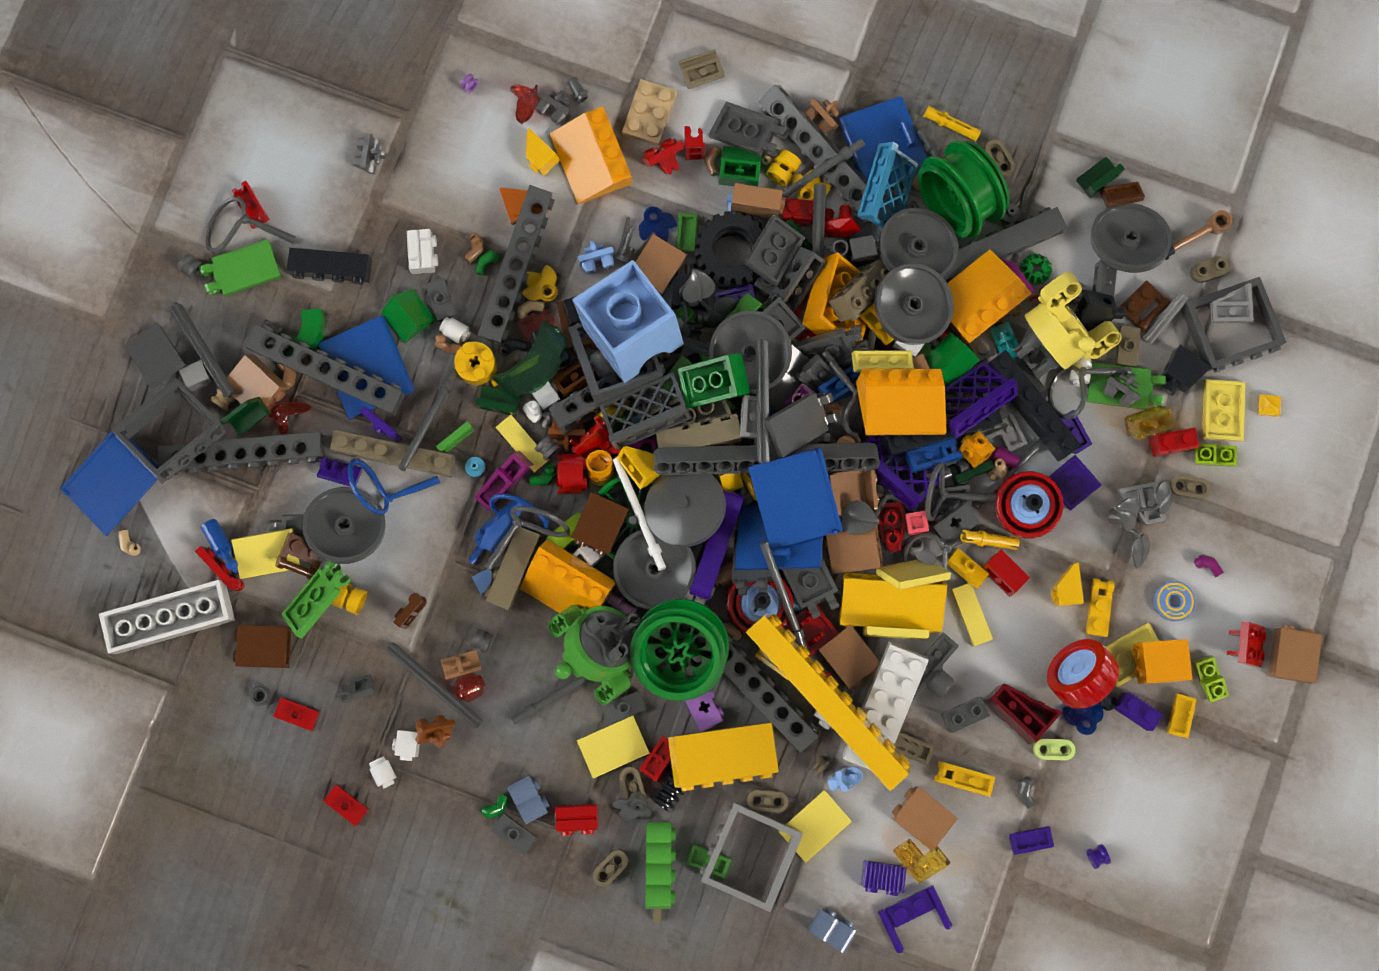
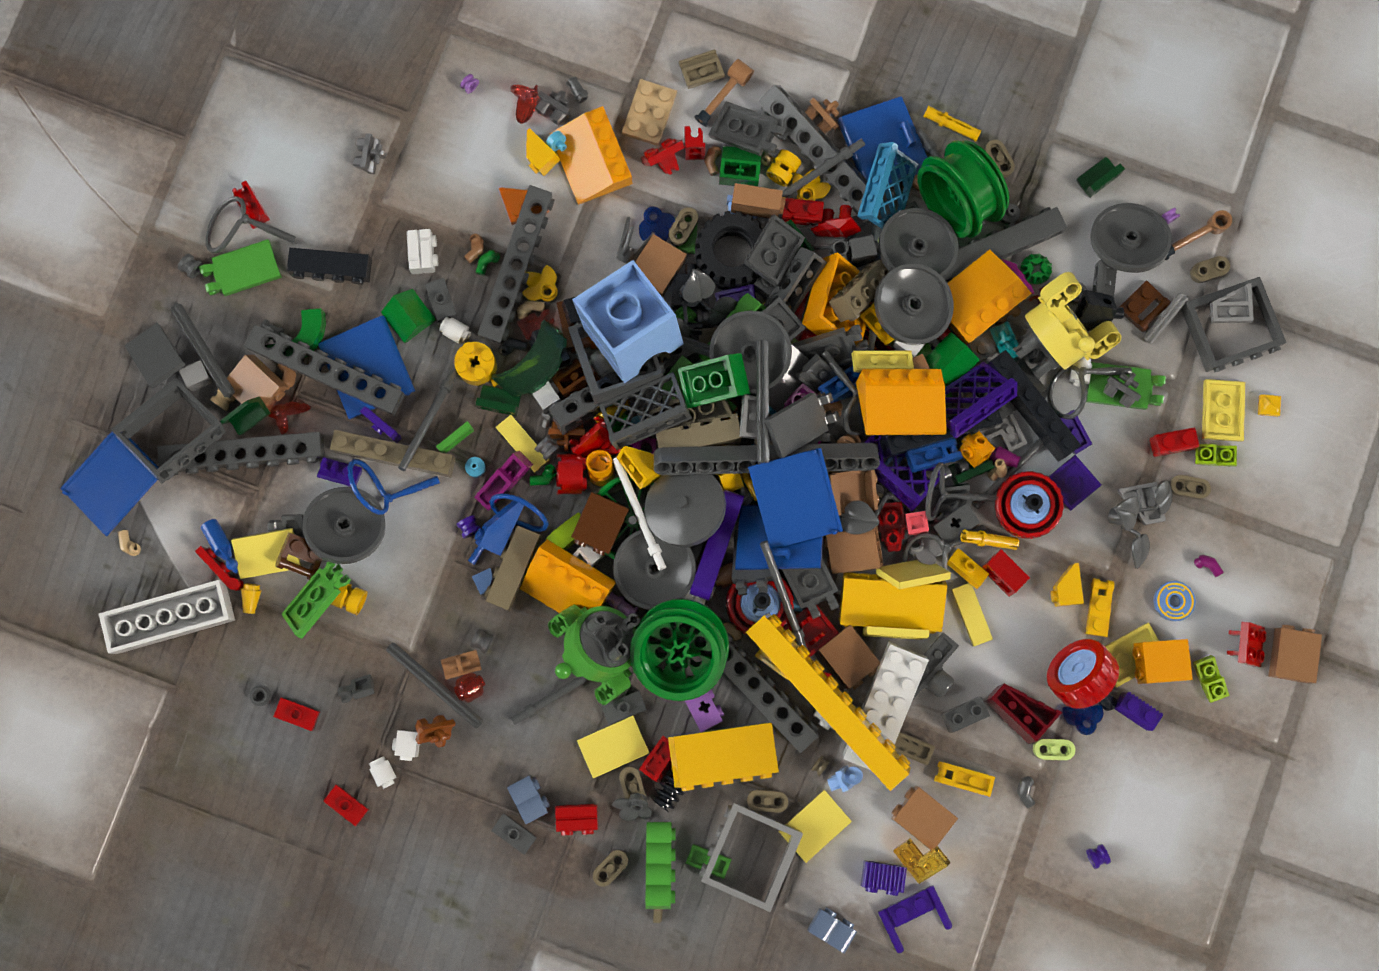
(250, 597): none -> yellow cone
(262, 646): reddish brown brick -> none
(406, 615): reddish brown plate -> none
(447, 347): medium nougat arm -> none
(468, 526): none -> dark purple wheel
(496, 809): green arm -> none
(518, 523): dark grey piece -> none
(533, 411): white piece -> none
(556, 141): none -> medium azure tile
(595, 254): light blue hips -> none
(682, 227): none -> dark tan plate
(739, 74): none -> medium nougat piece
(818, 220): dark grey axle -> none
(1031, 840): dark purple plate -> none
(1122, 194): reddish brown plate -> none
(1128, 347): dark tan plate -> none
(1149, 422): clear yellow brick -> none
(1170, 215): none -> medium lavender bush
(1181, 715): yellow plate -> none
(1183, 370): black torso -> none

